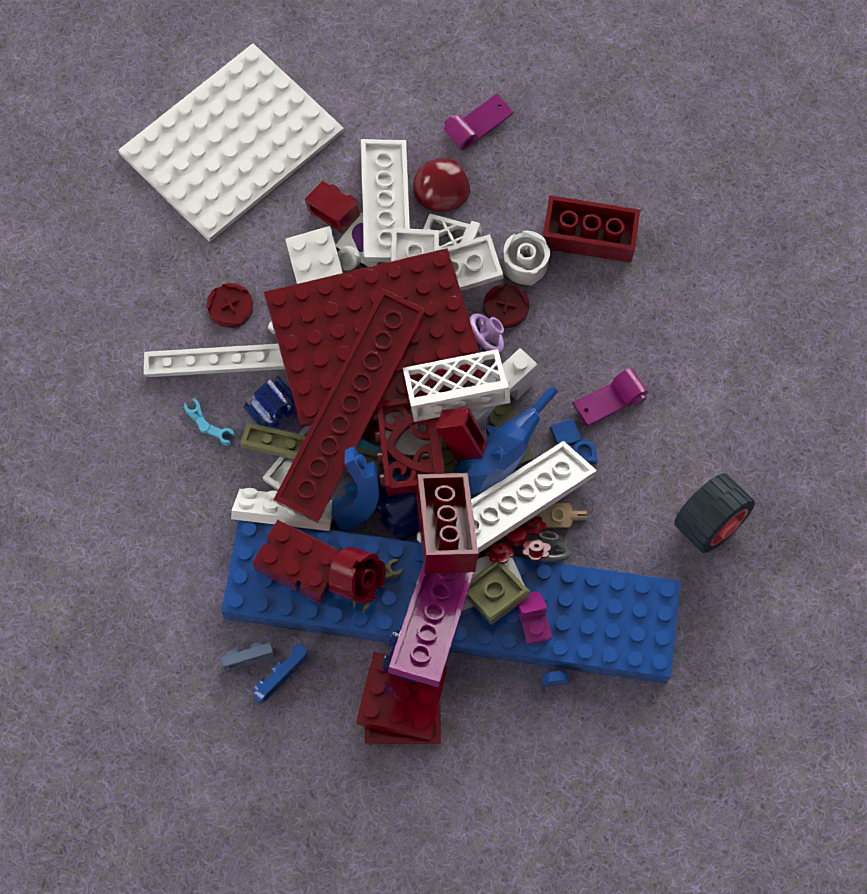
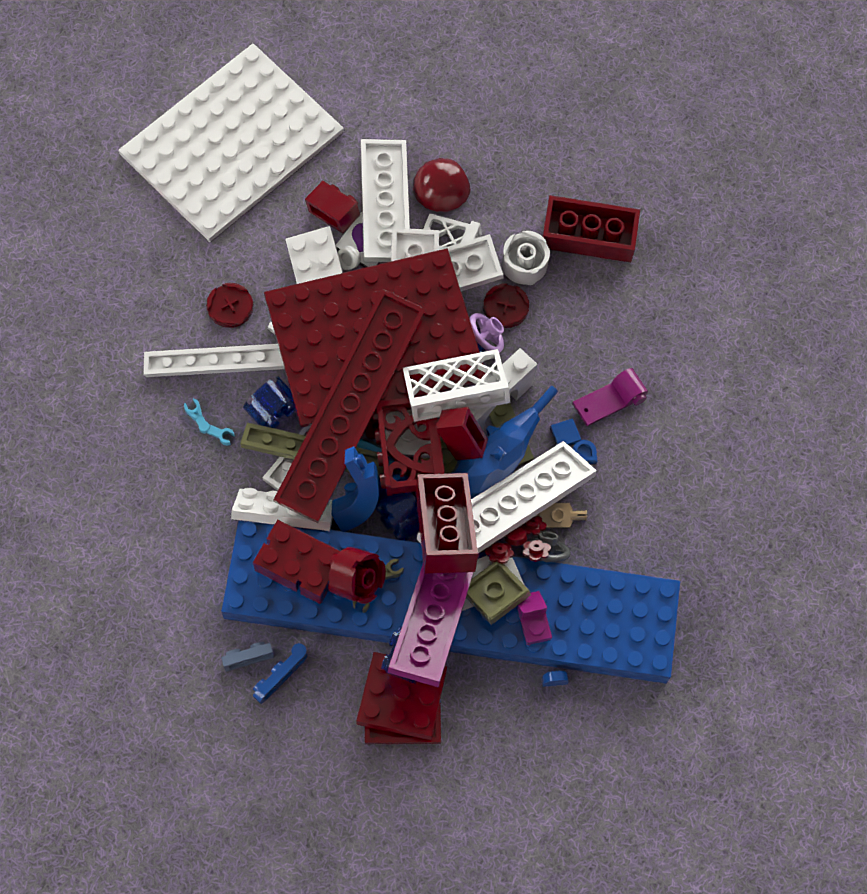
(478, 123): magenta door -> none
(714, 512): black wheel -> none

